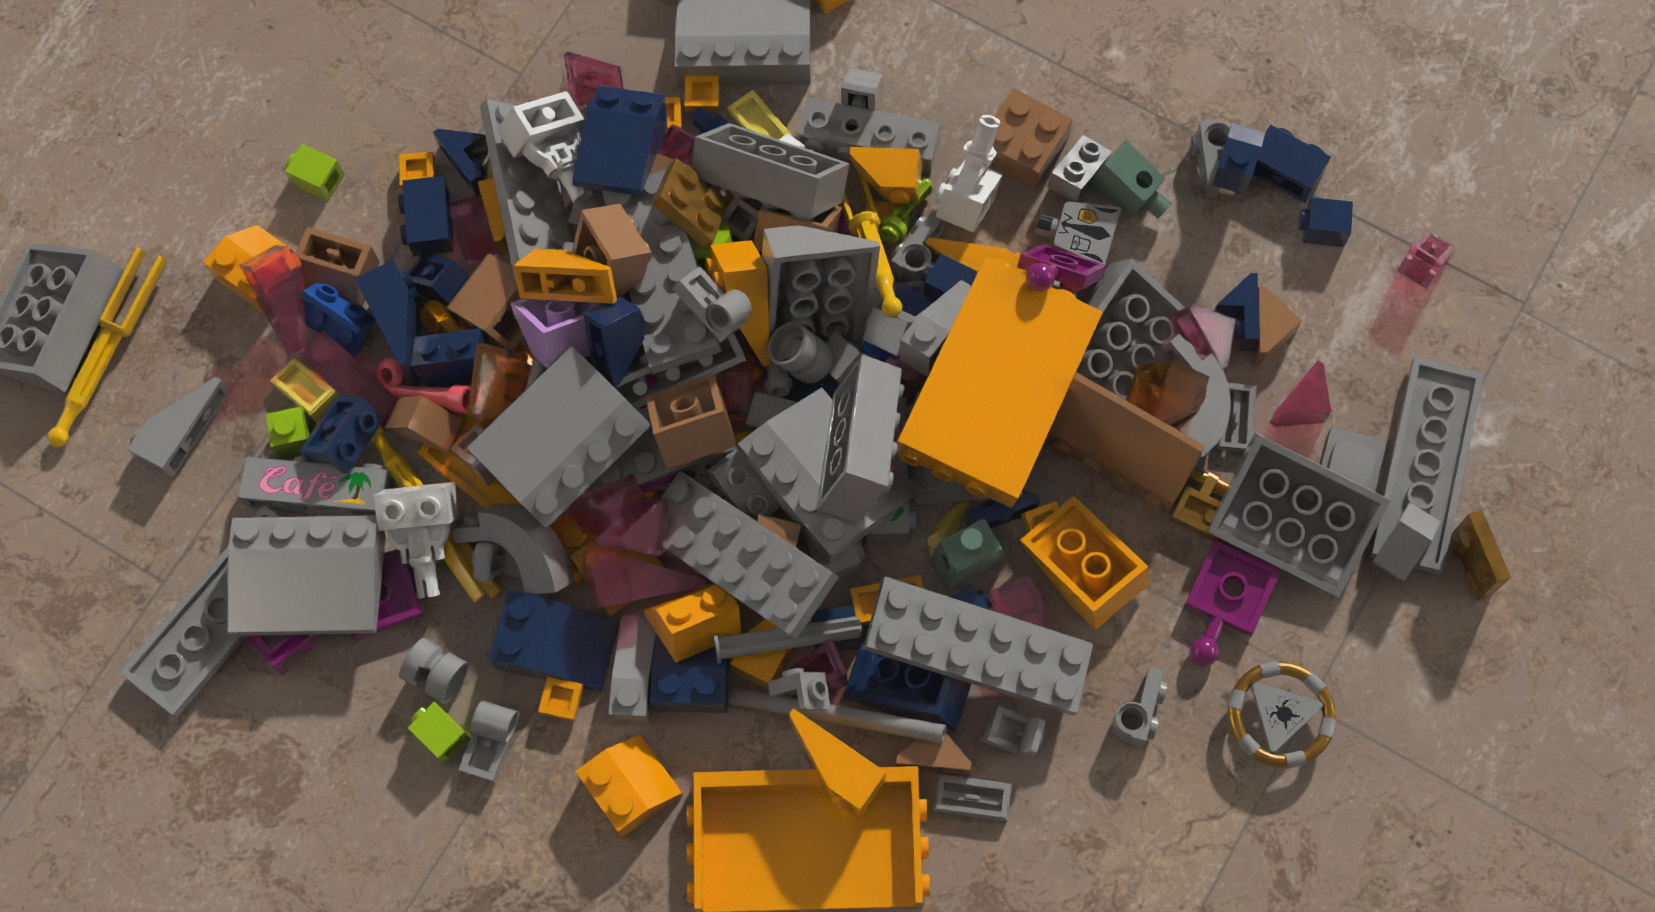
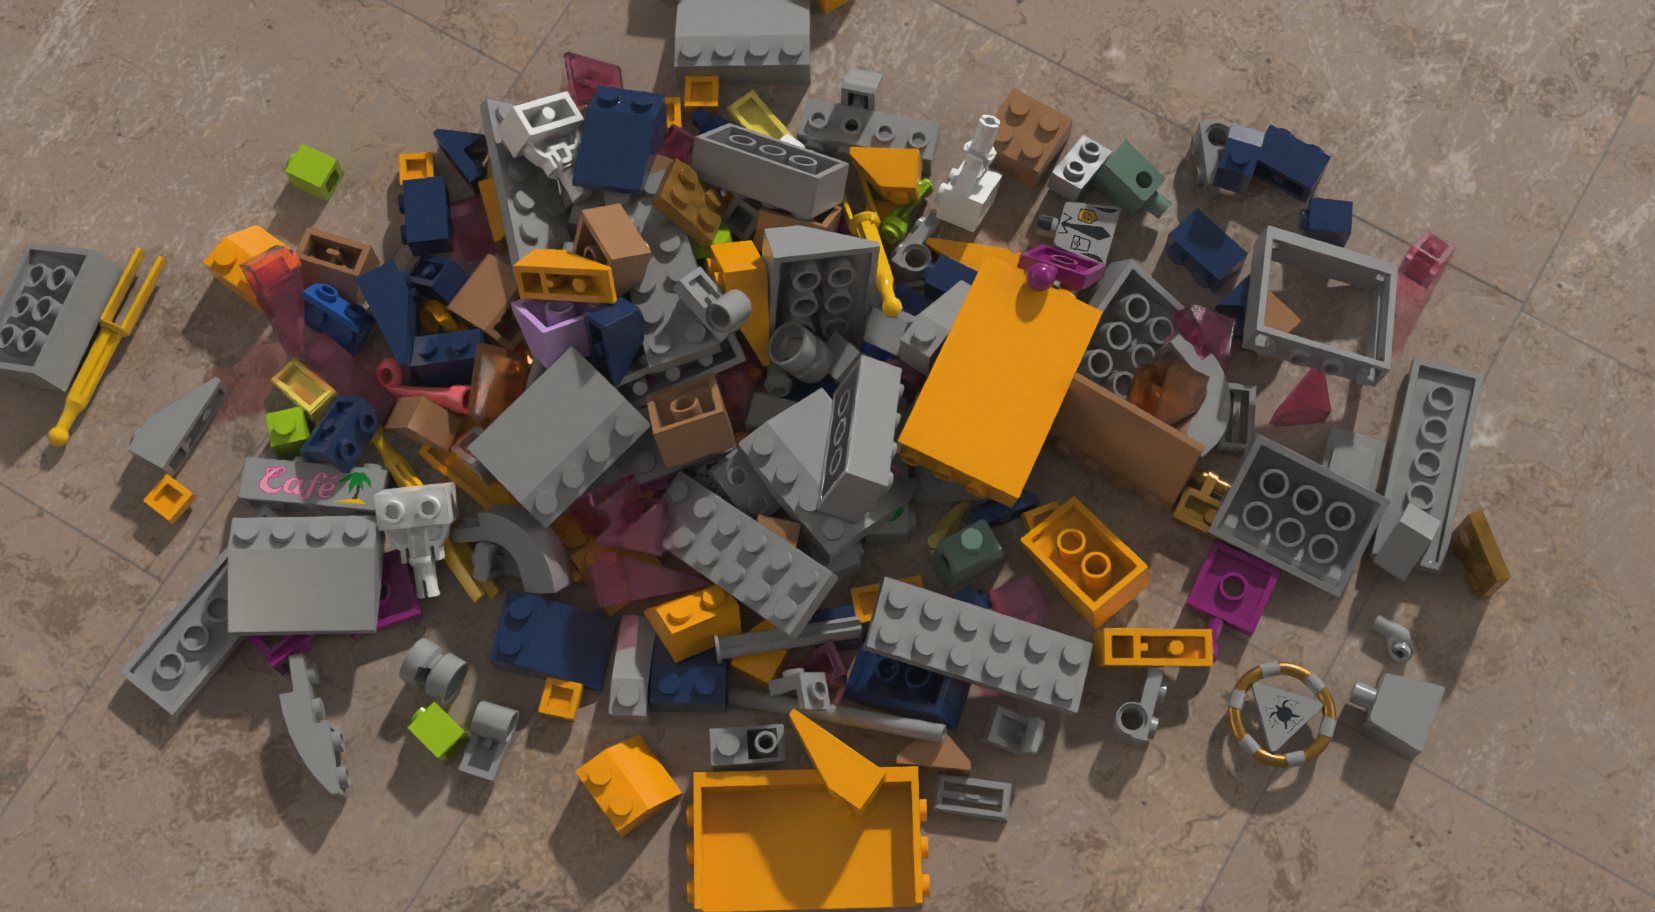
(169, 499): none -> light orange plate
(315, 740): none -> light grey slope
(747, 747): none -> light grey slope
(1152, 648): none -> light orange slope
(1205, 251): none -> dark blue brick
(1332, 263): none -> light grey window
(1396, 636): none -> light grey arm
(1399, 710): none -> light grey torso

